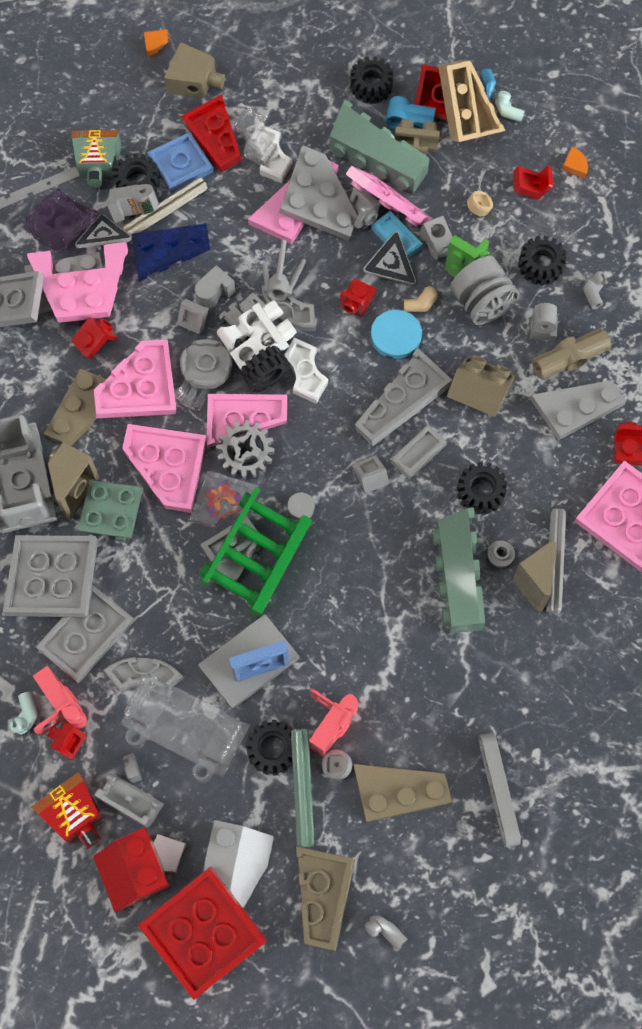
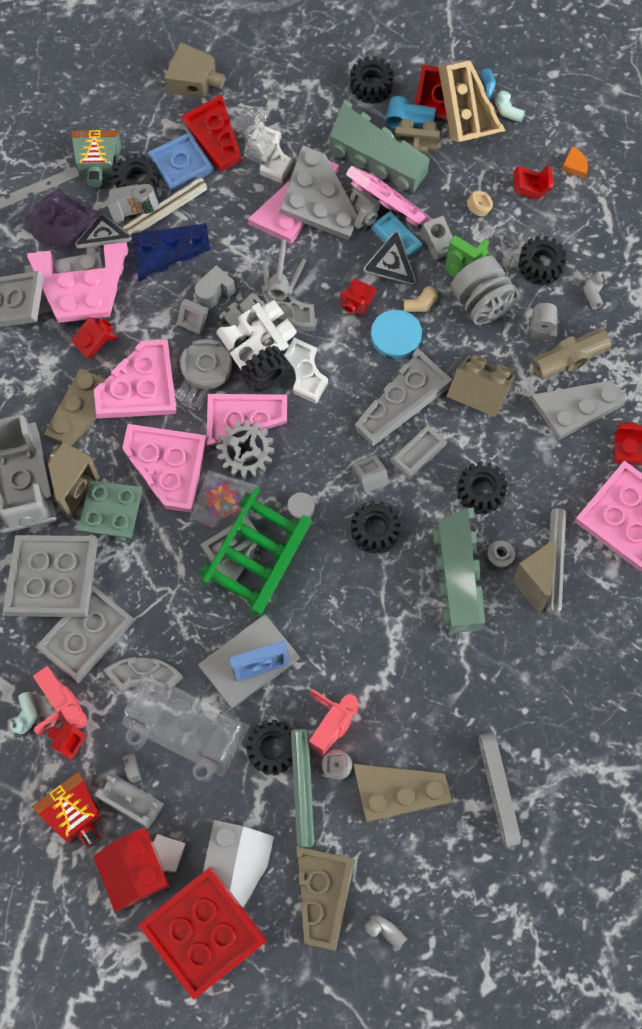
(155, 41): orange tile -> none
(369, 541): none -> black tyre

